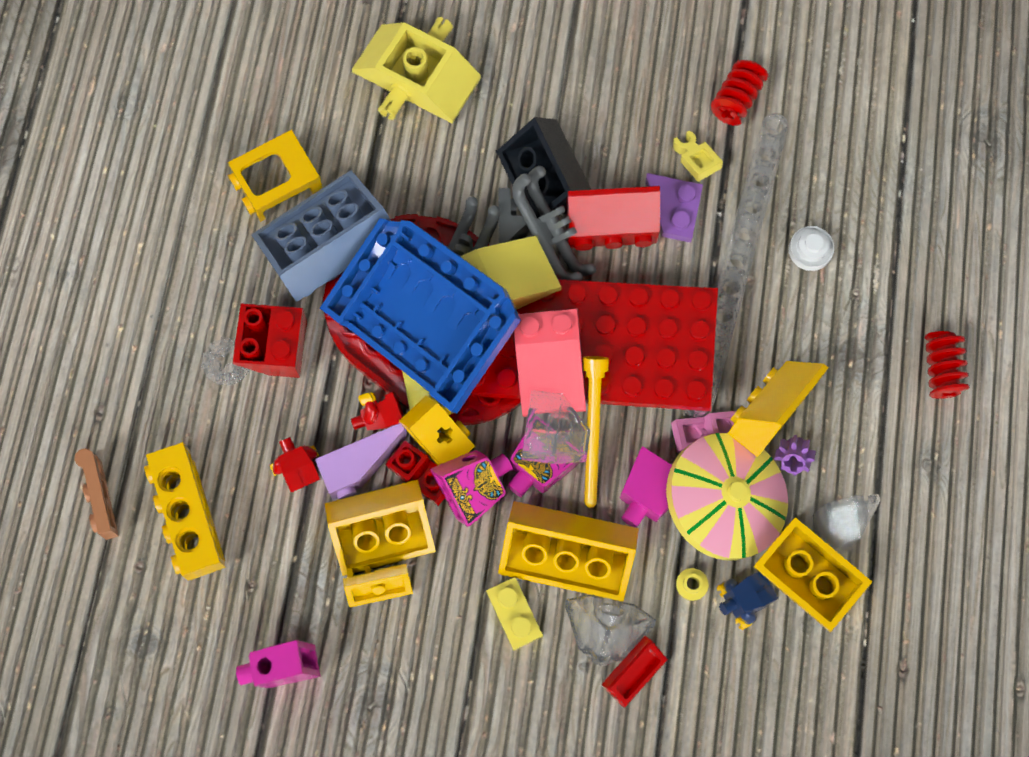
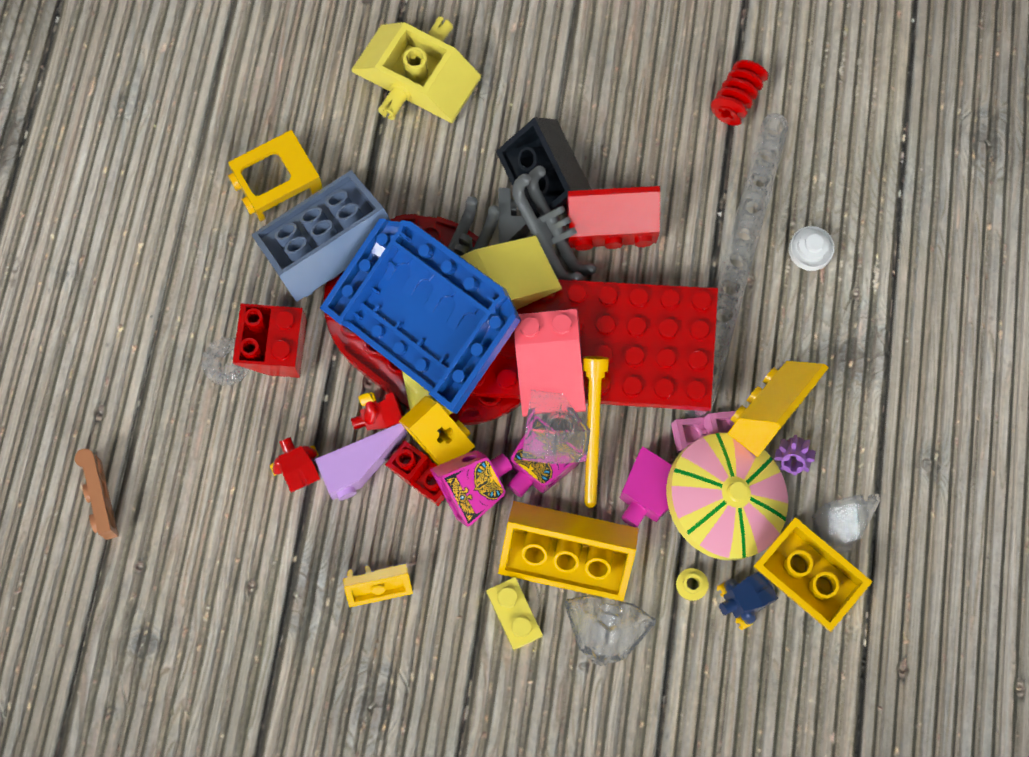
(163, 469): yellow brick -> none
(280, 665): dark pink torso -> none
(379, 527): yellow slope -> none
(634, 671): red tile -> none
(677, 206): medium lavender wing -> none
(697, 159): light yellow plate -> none
(945, 364): red piece -> none

